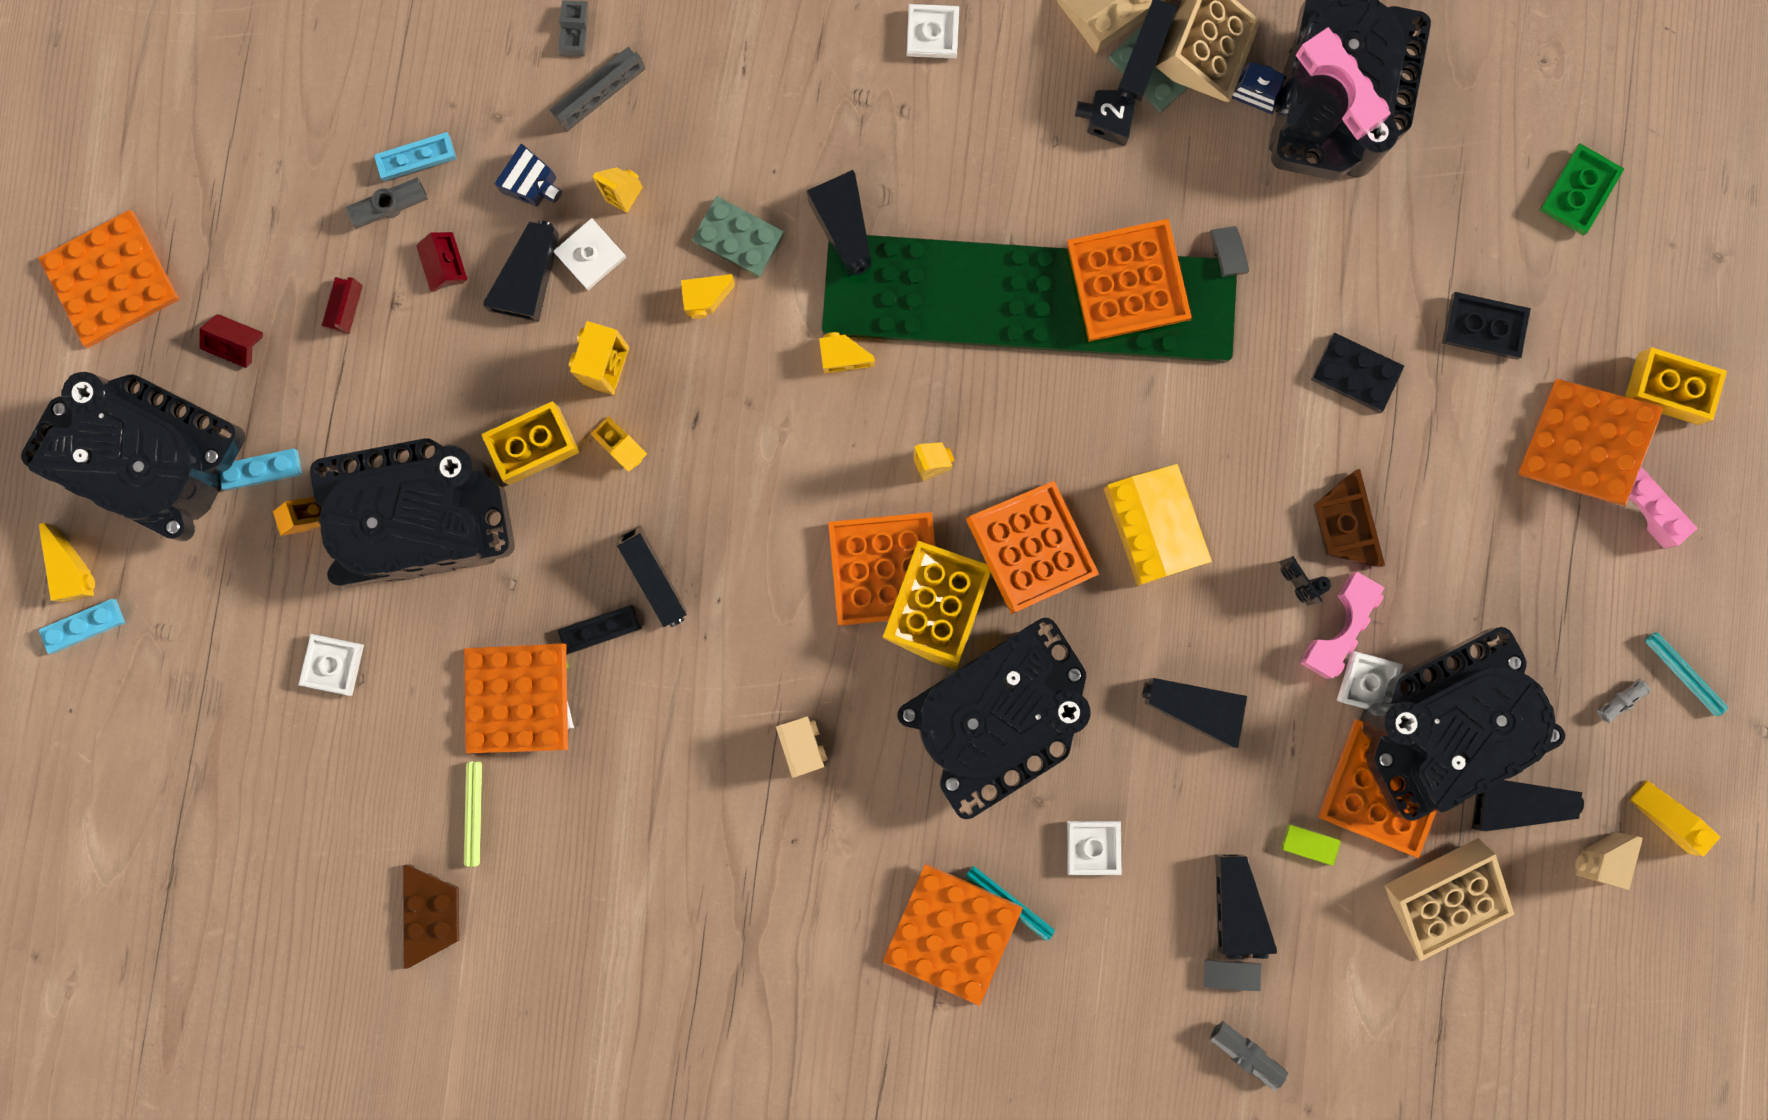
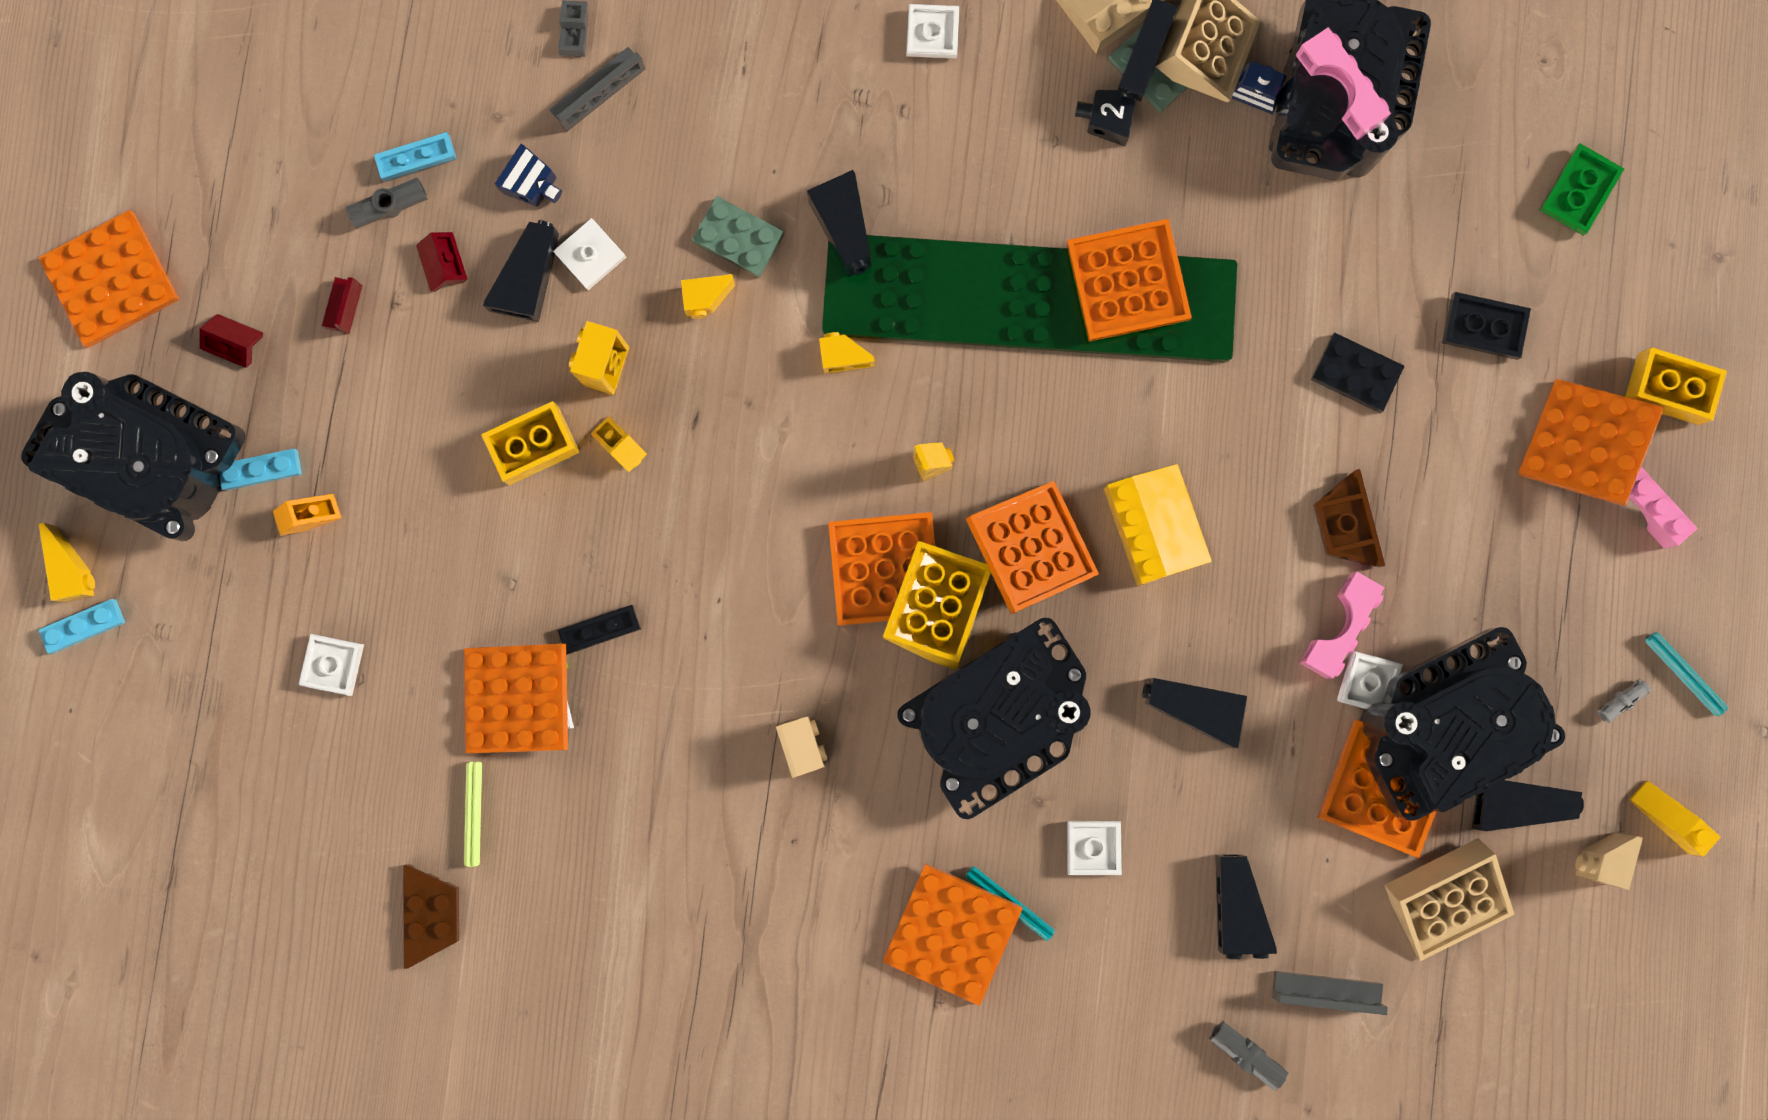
(408, 514): black piece -> none
(618, 187): yellow slope -> none
(651, 577): black slope -> none
(1230, 251): dark grey slope -> none
(1232, 975): dark grey slope -> none
(1306, 590): black hinge -> none
(1310, 845): lime tile -> none
(1328, 992): none -> dark grey fence

